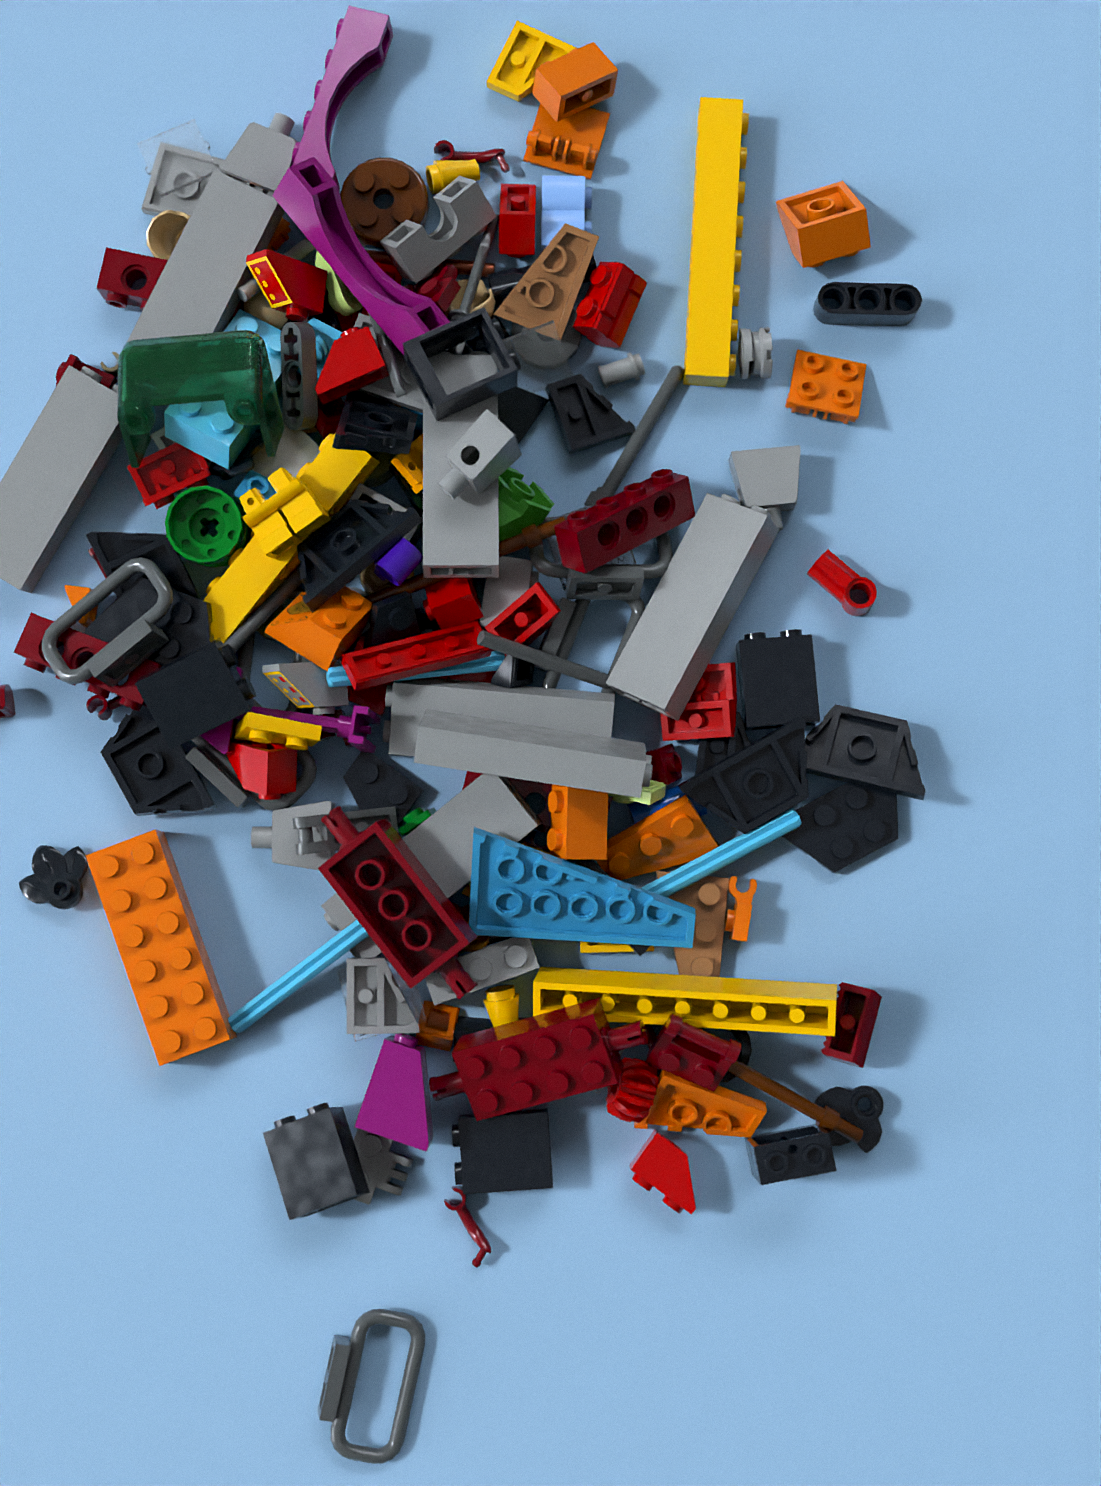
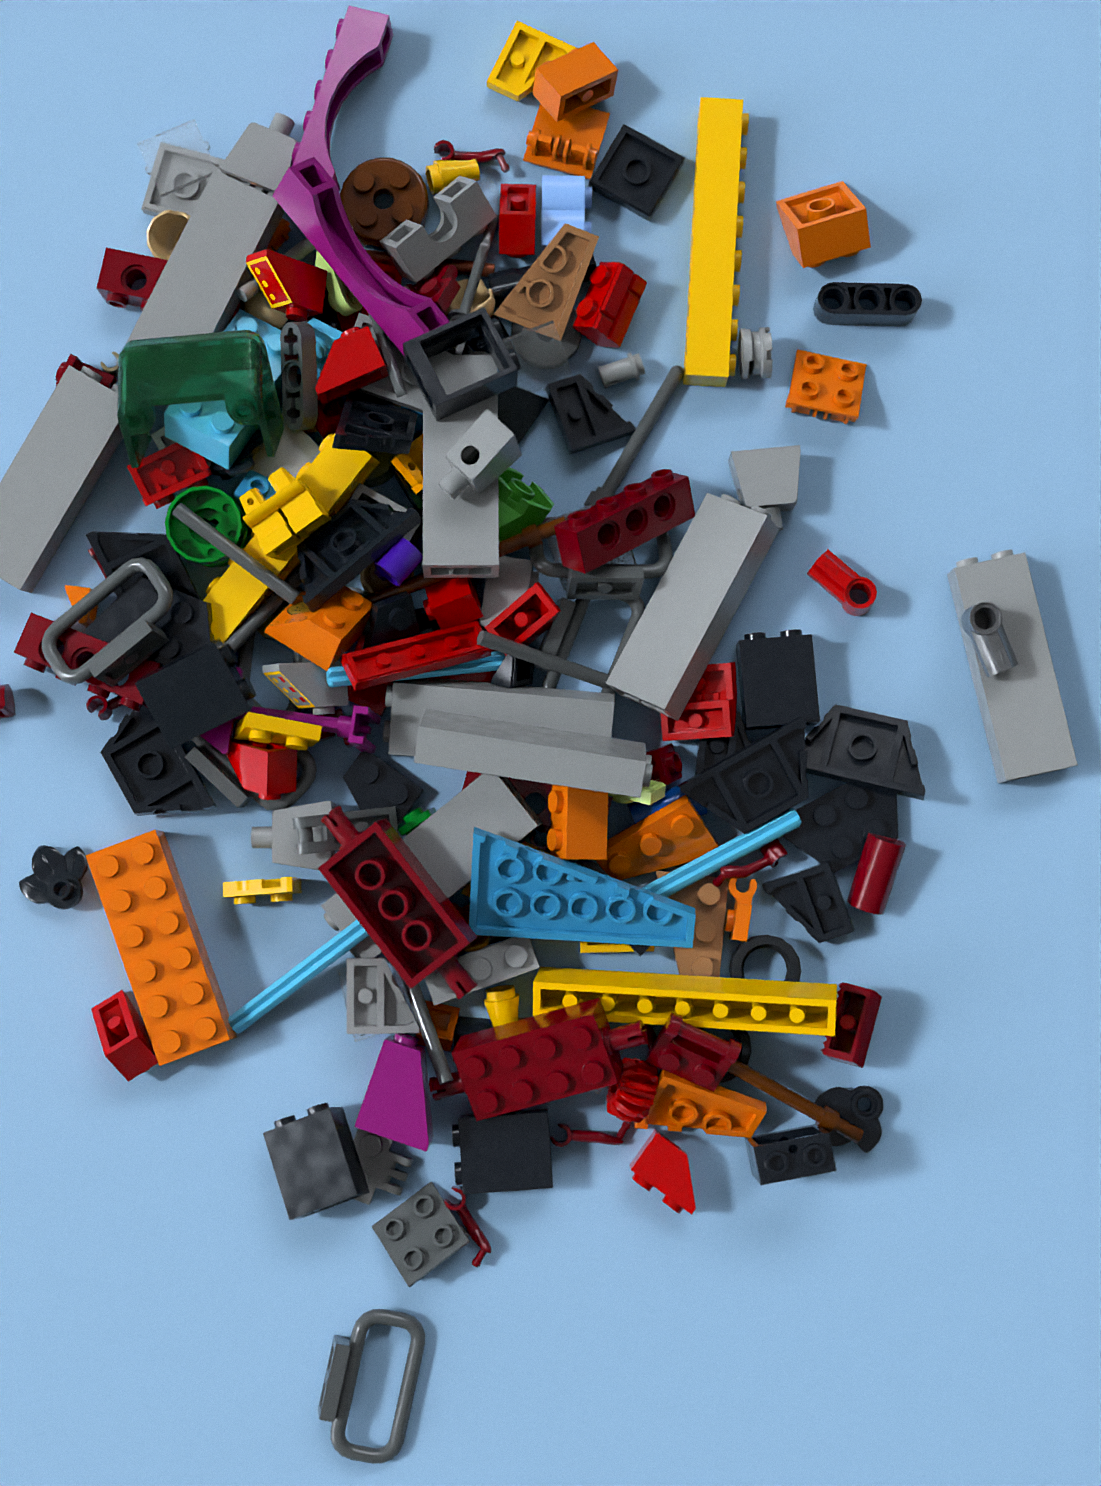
(124, 1036): none -> red slope
(235, 553): none -> dark grey bar
(246, 891): none -> yellow wing
(420, 1234): none -> dark grey hinge
(429, 1034): none -> dark grey bar
(592, 1136): none -> dark red piece
(636, 172): none -> black plate
(766, 941): none -> black tyre
(772, 853): none -> dark red piece
(814, 901): none -> black wing
(876, 873): none -> dark red brick
(990, 643): none -> flat silver piece
(1024, 703): none -> light grey brick

